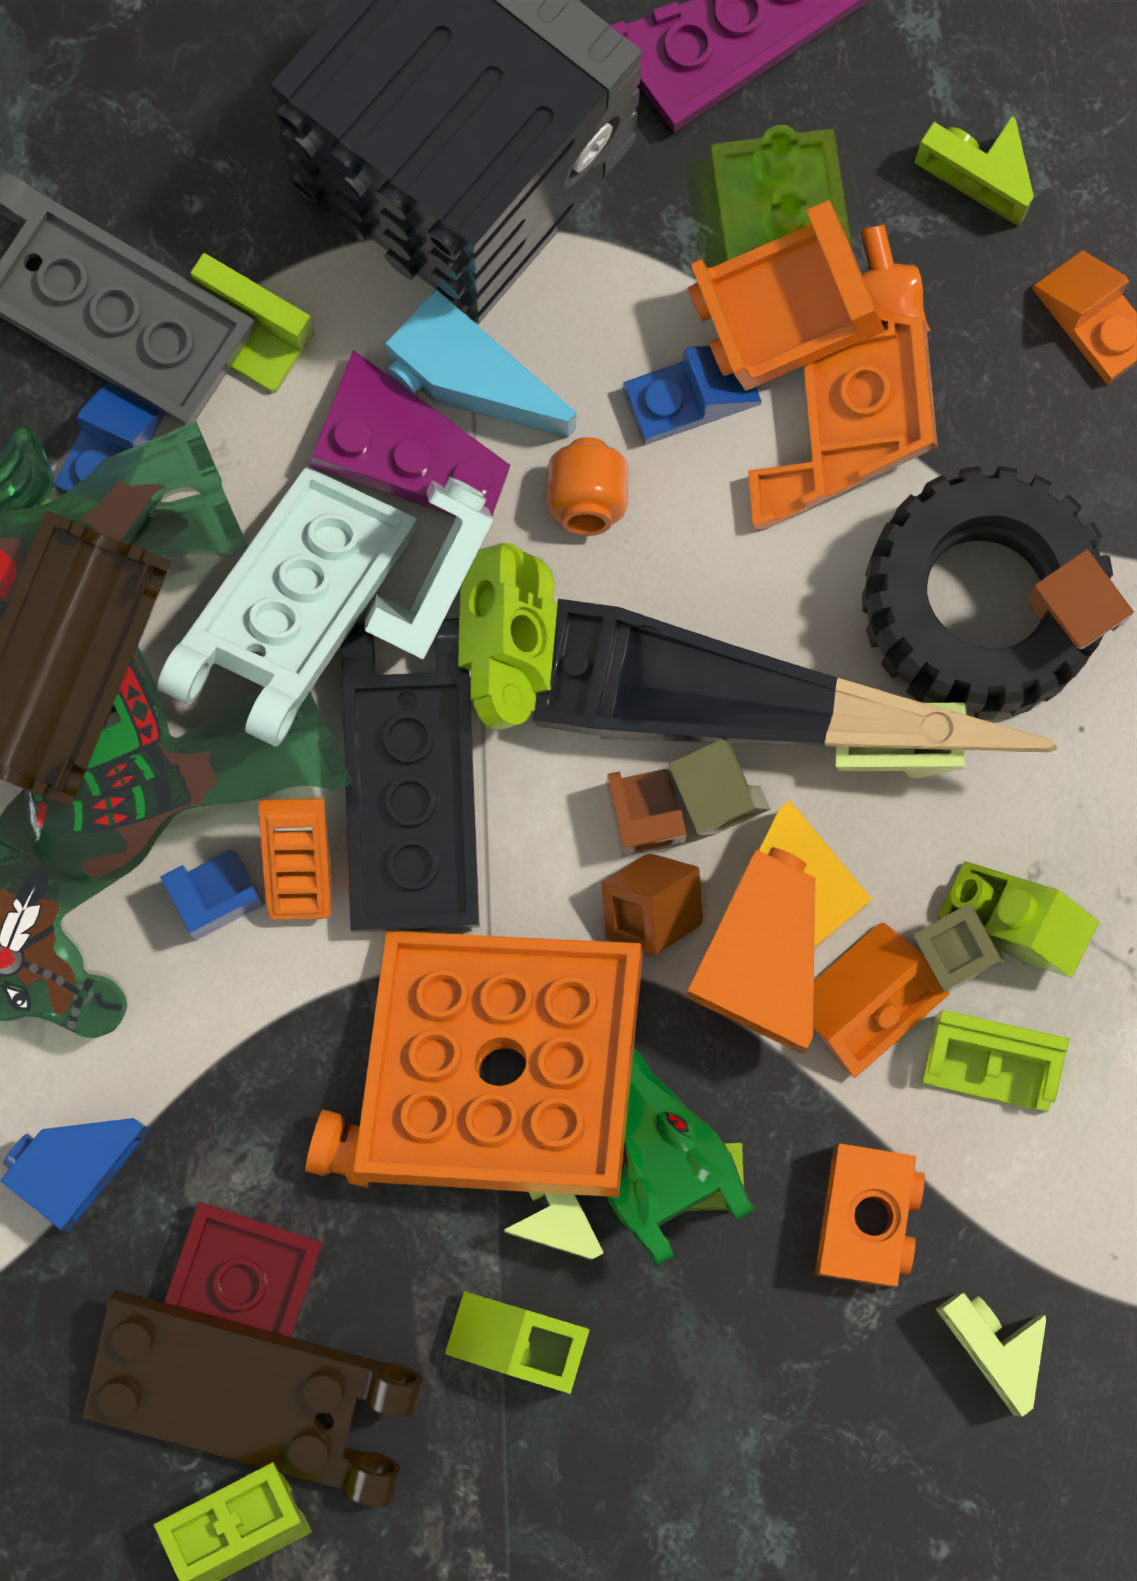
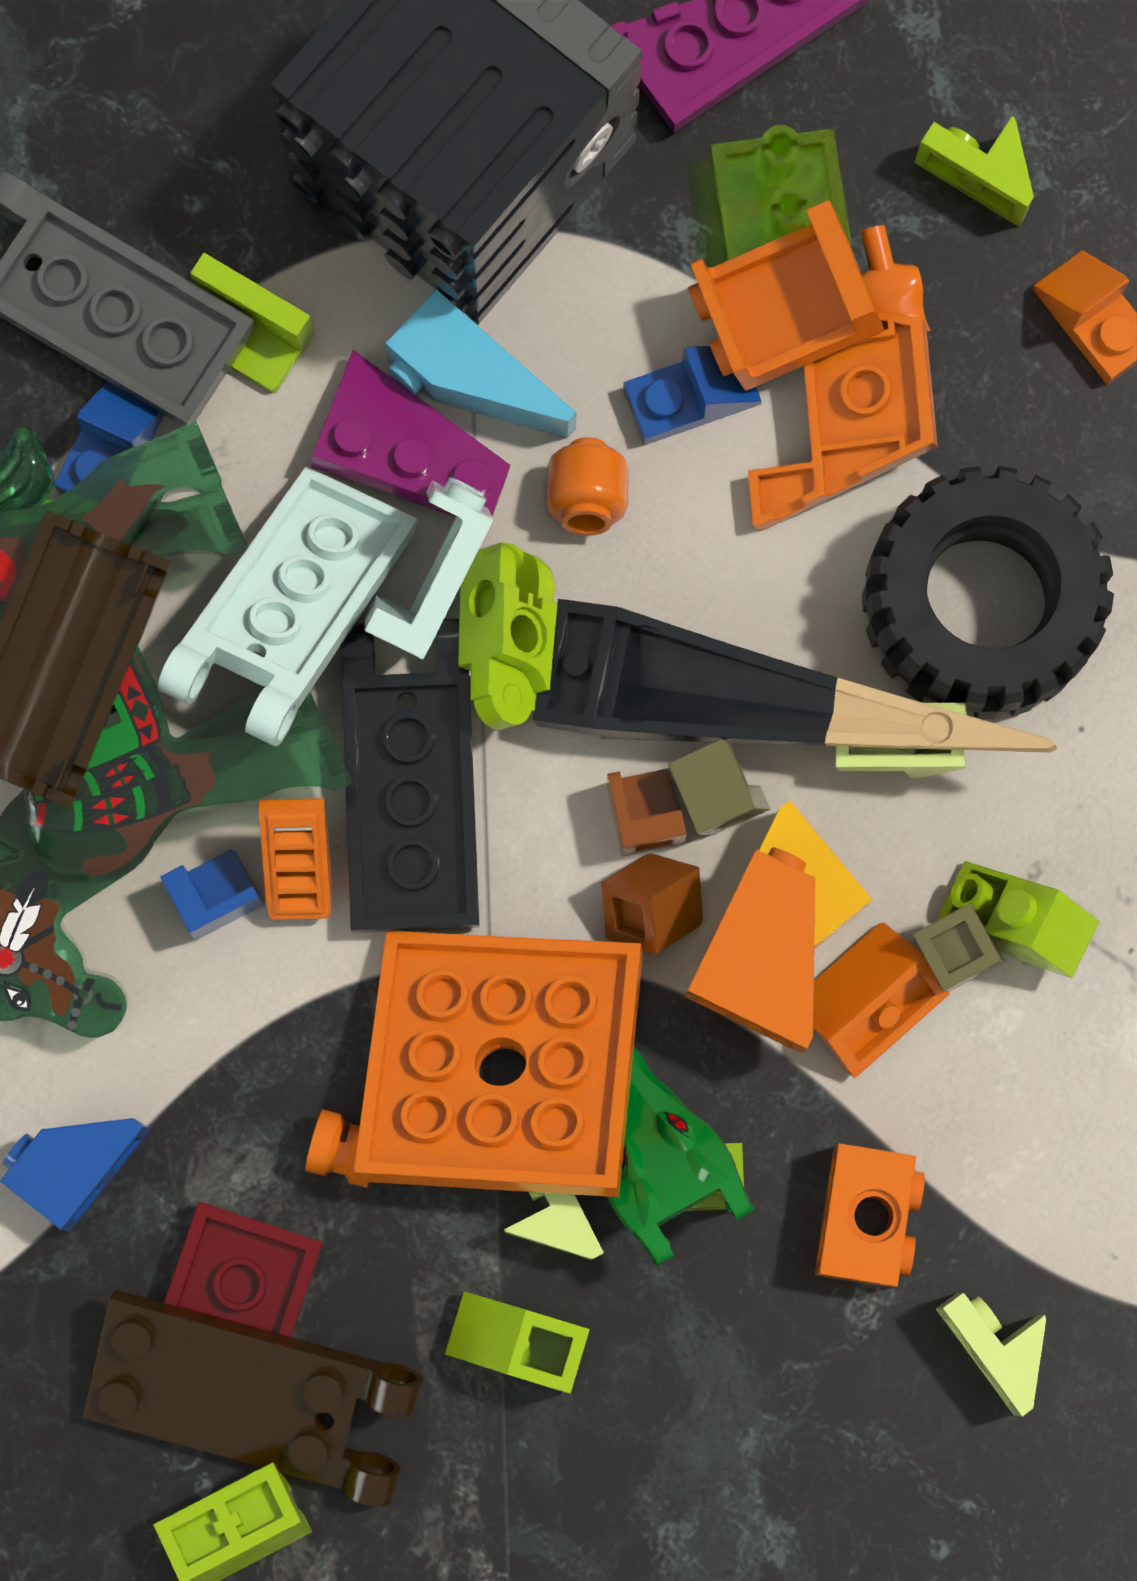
(994, 1060): lime hinge -> none
(1080, 600): dark orange panel -> none

